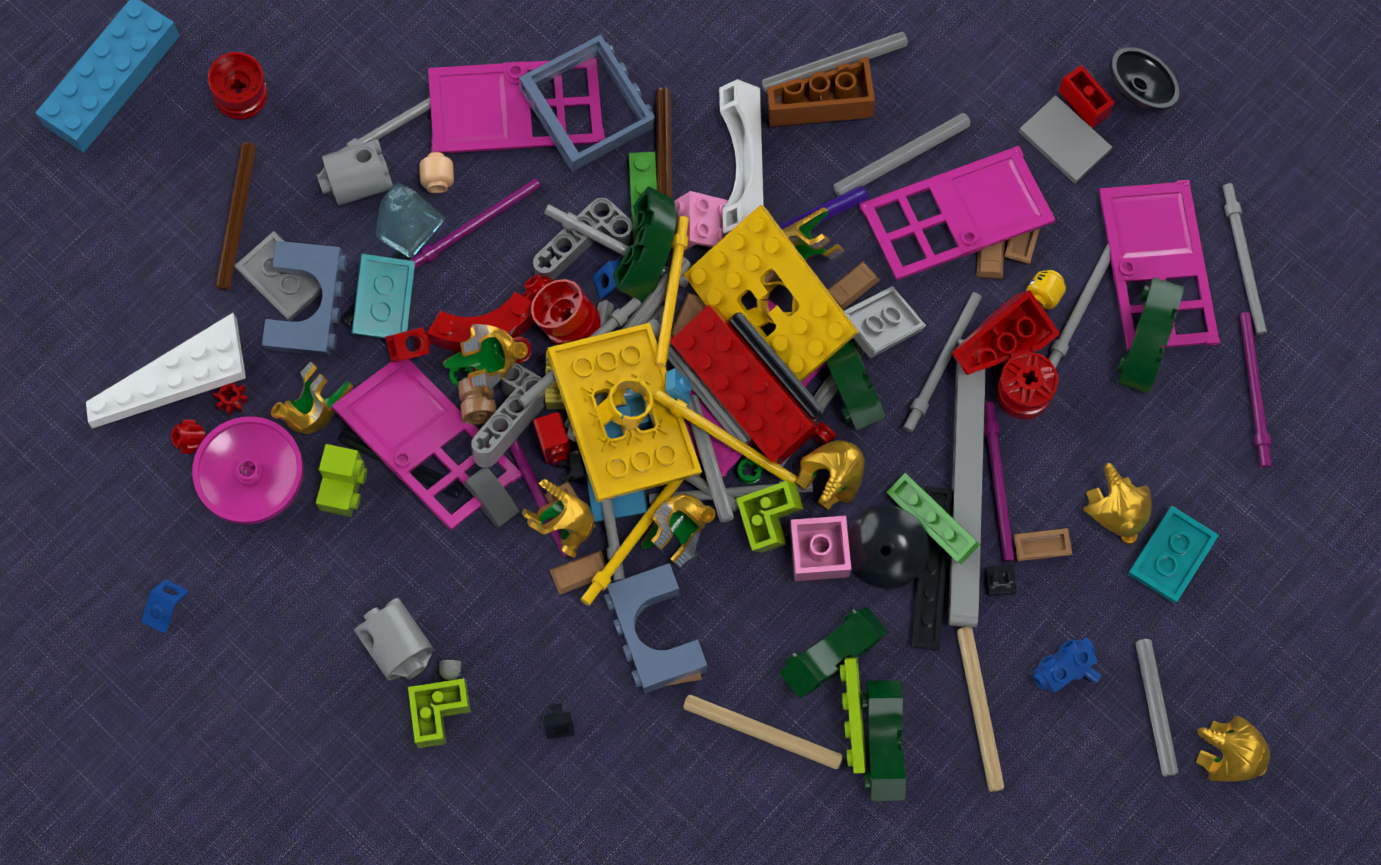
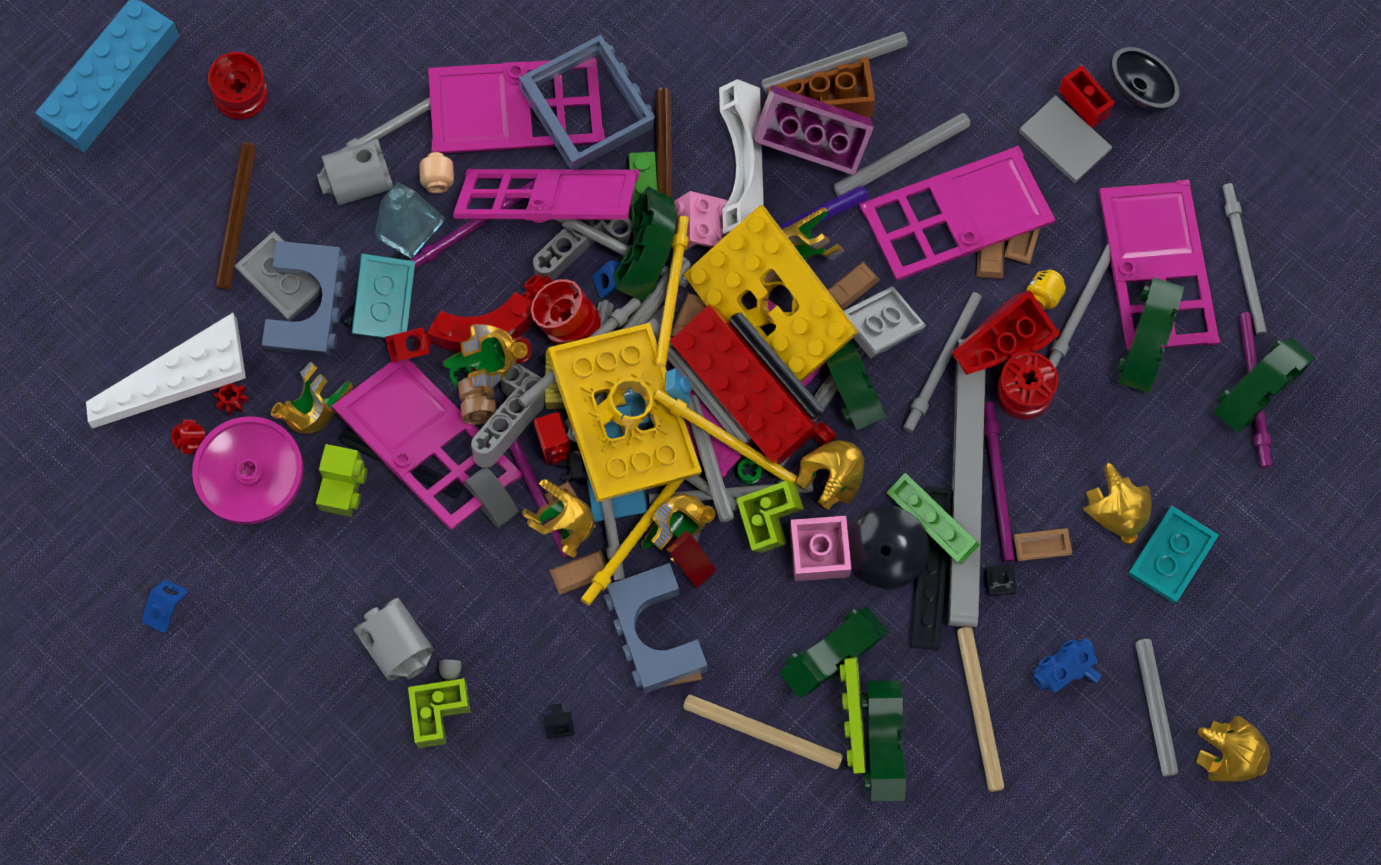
(554, 194): none -> dark pink door
(691, 559): none -> dark red tile
(813, 130): none -> magenta brick
(1270, 376): none -> dark green brick

